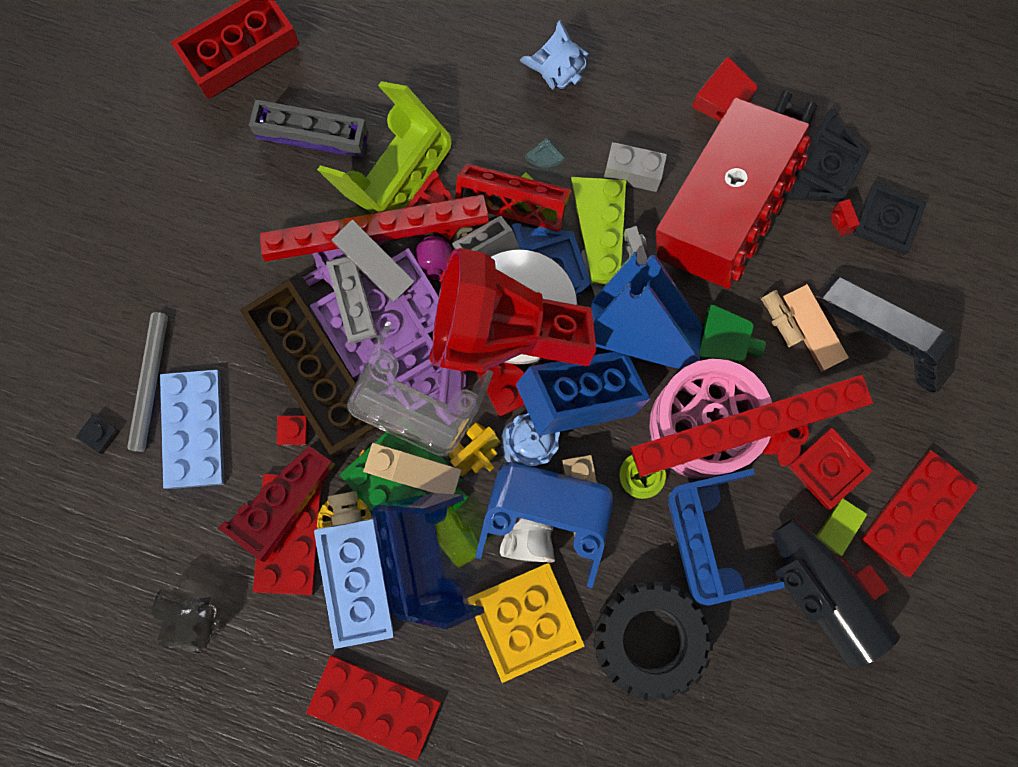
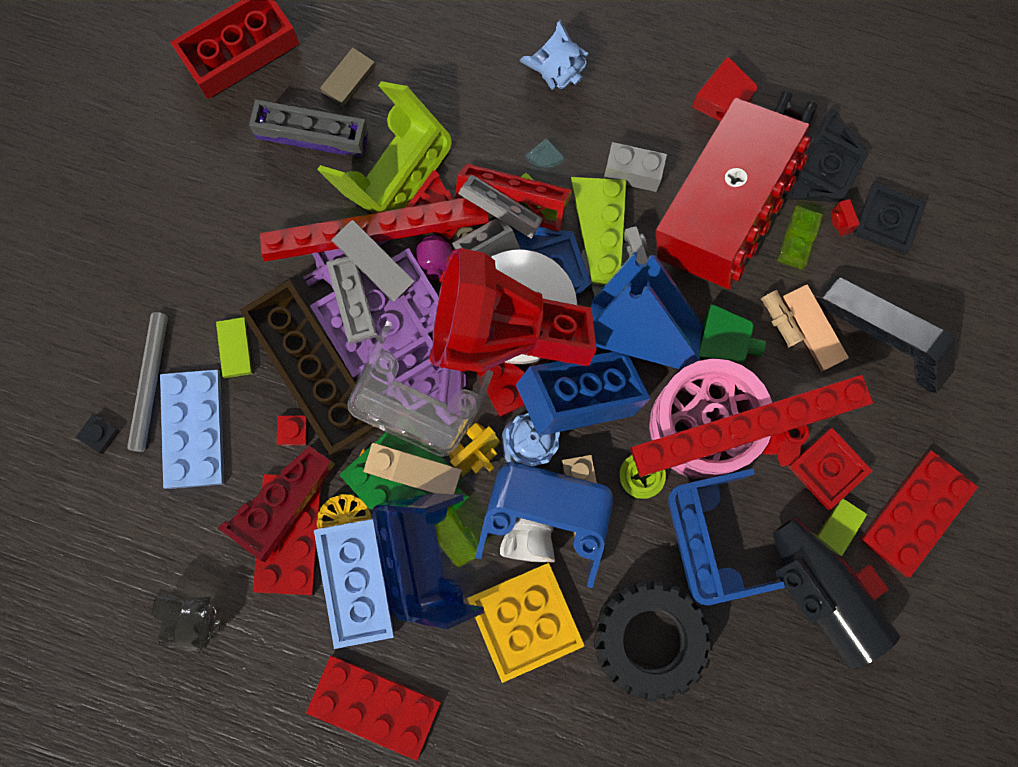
(234, 347): none -> lime tile
(345, 515): dark tan wheel -> none
(347, 77): none -> dark tan tile
(500, 206): none -> light grey tile
(799, 237): none -> clear neon green slope

